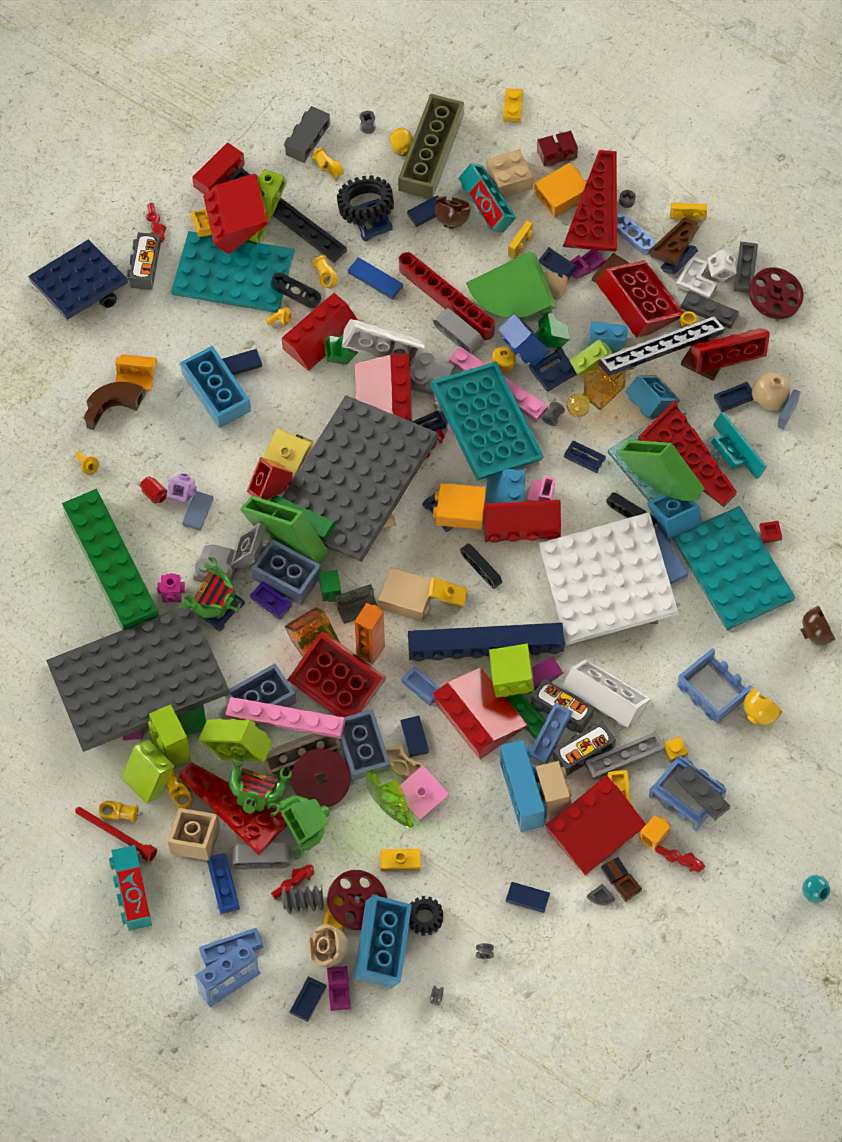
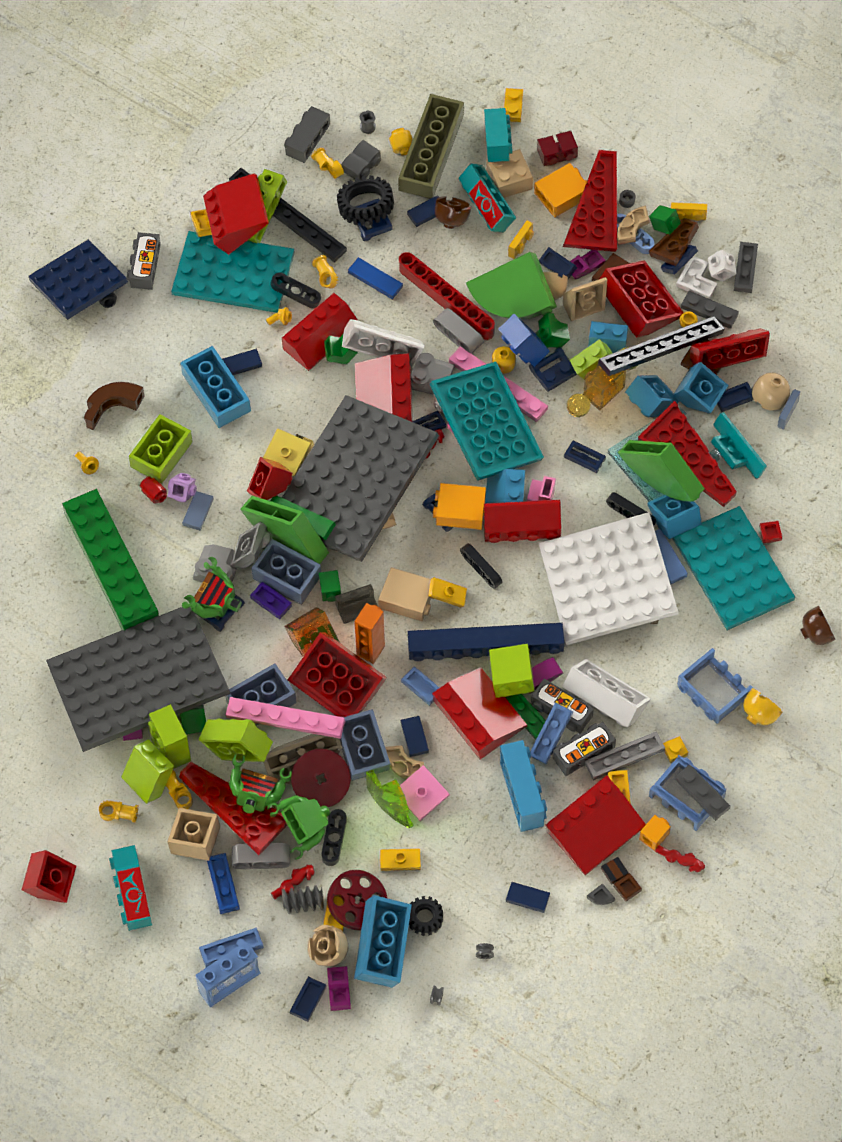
(48, 877): none -> red slope
(136, 370): light orange bracket -> none
(147, 852): red piece -> none
(153, 217): red animal -> none
(160, 448): none -> lime brick
(171, 588): dark pink brick -> none
(218, 168): red brick -> none
(340, 831): none -> black beam
(361, 160): none -> dark grey brick
(498, 134): none -> teal brick
(553, 787): tan brick -> none
(557, 412): dark grey bush -> none
(585, 299): none -> tan slope
(631, 224): none -> tan tile
(664, 219): none -> green brick
(700, 389): none -> dark azure slope
(778, 287): dark red wedge -> none
(816, 888): teal piece -> none

